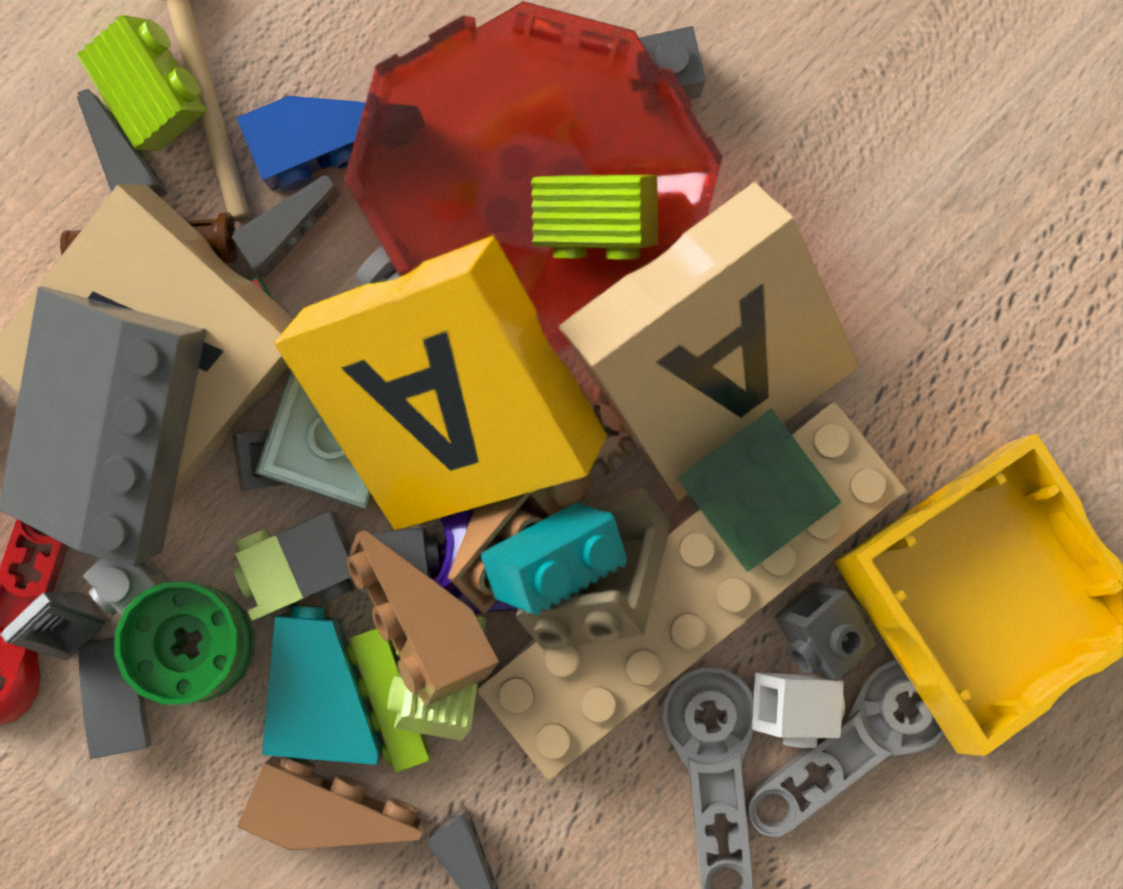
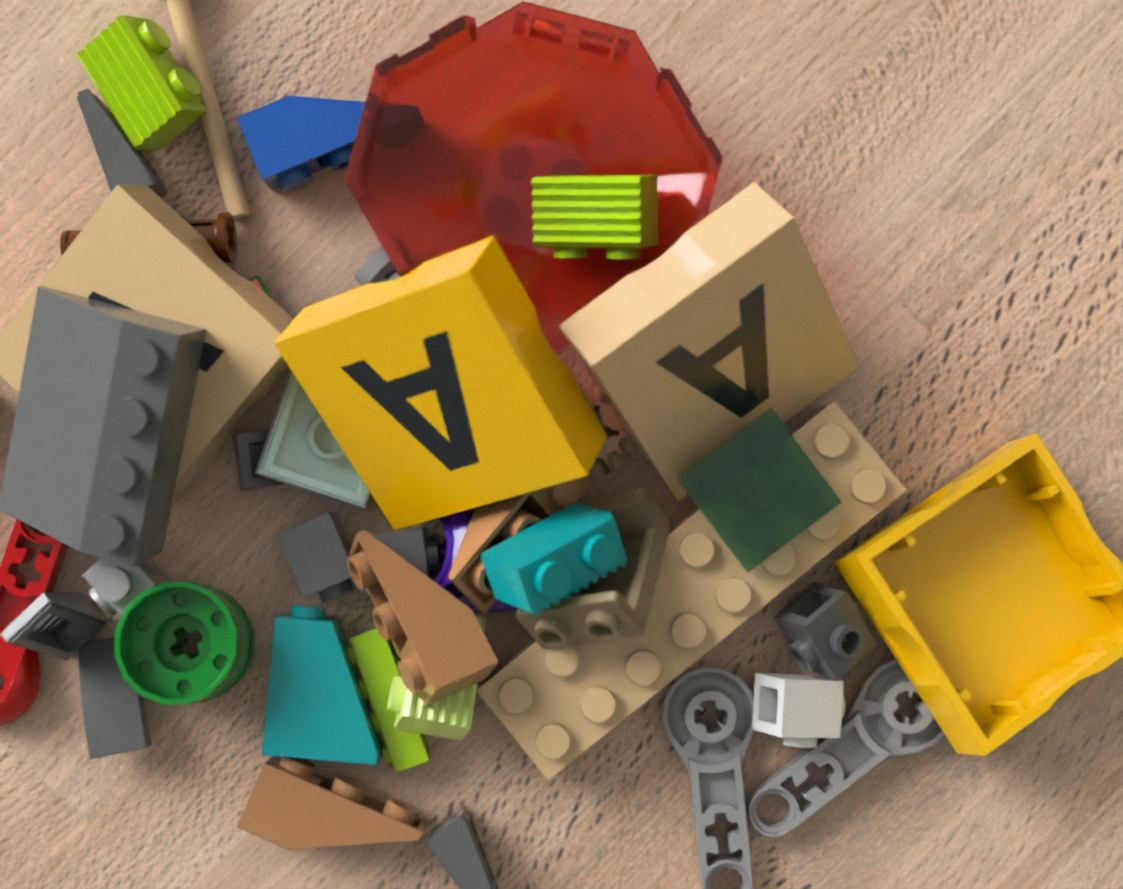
(265, 574): yellowish green brick -> none
(279, 229): dark grey slope -> none
(680, 53): dark grey brick -> none

